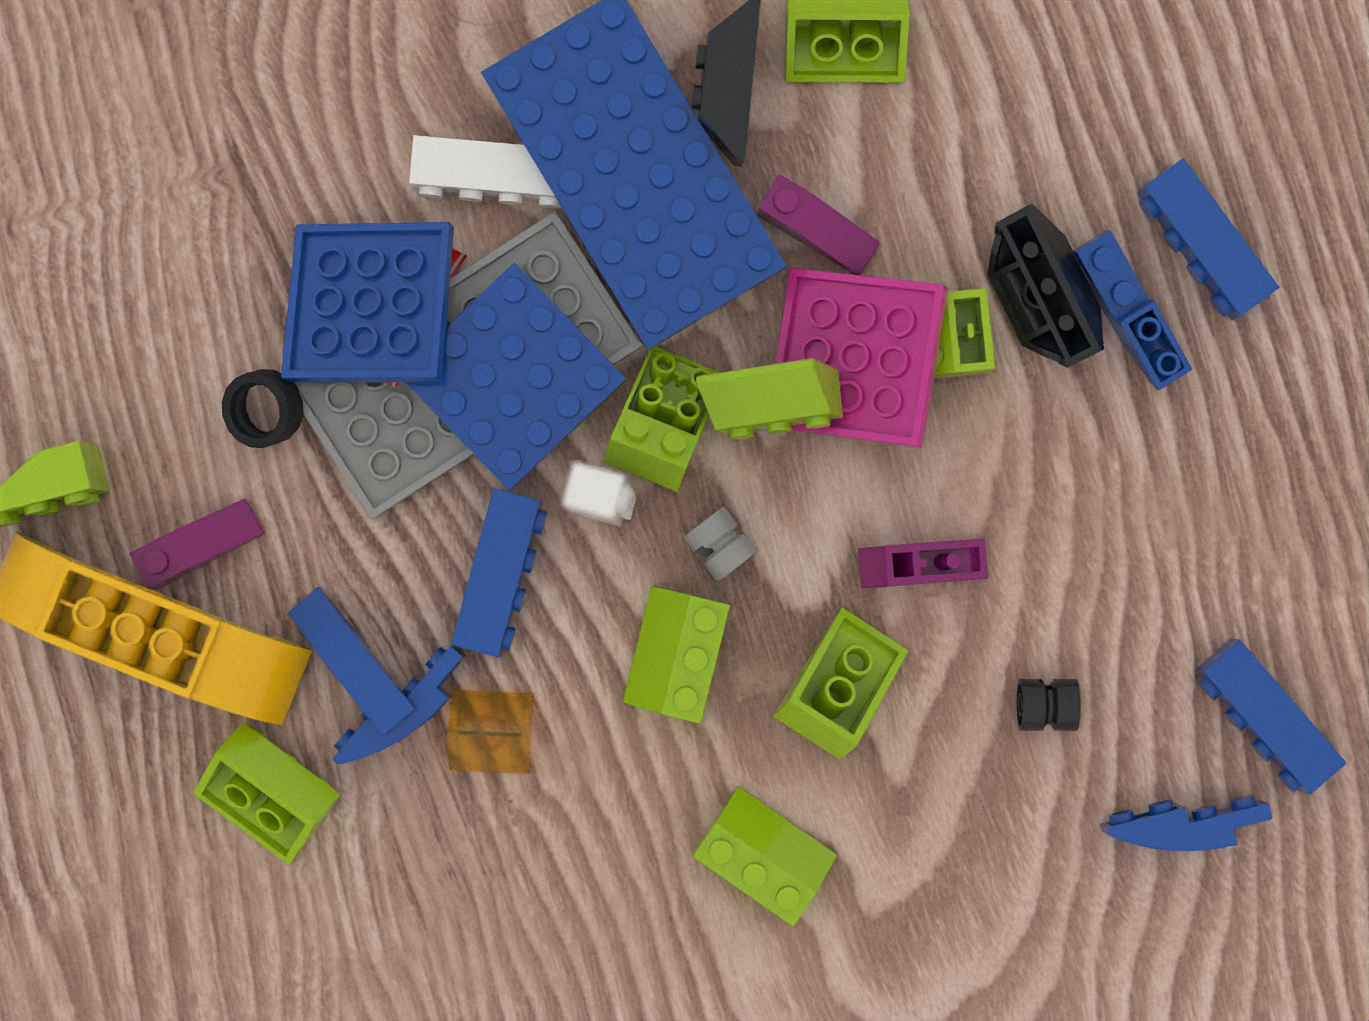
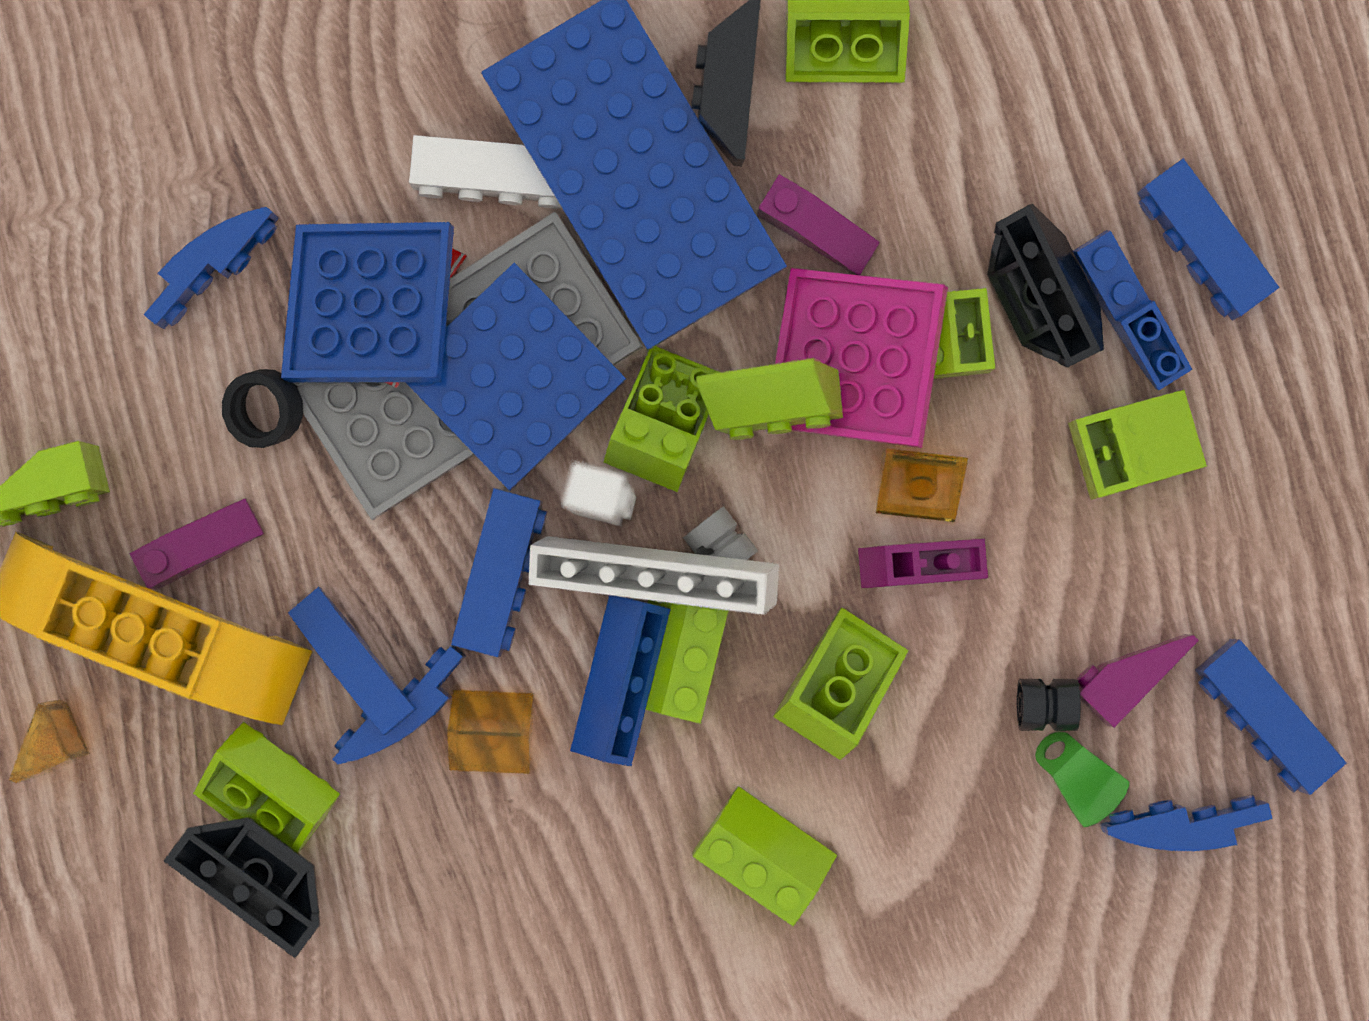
(49, 742): none -> clear yellow slope
(219, 248): none -> blue slope
(253, 878): none -> black wedge
(620, 680): none -> blue brick
(654, 574): none -> white brick
(920, 484): none -> clear yellow slope
(1083, 779): none -> bright green piece
(1124, 681): none -> magenta slope
(1137, 444): none -> lime slope

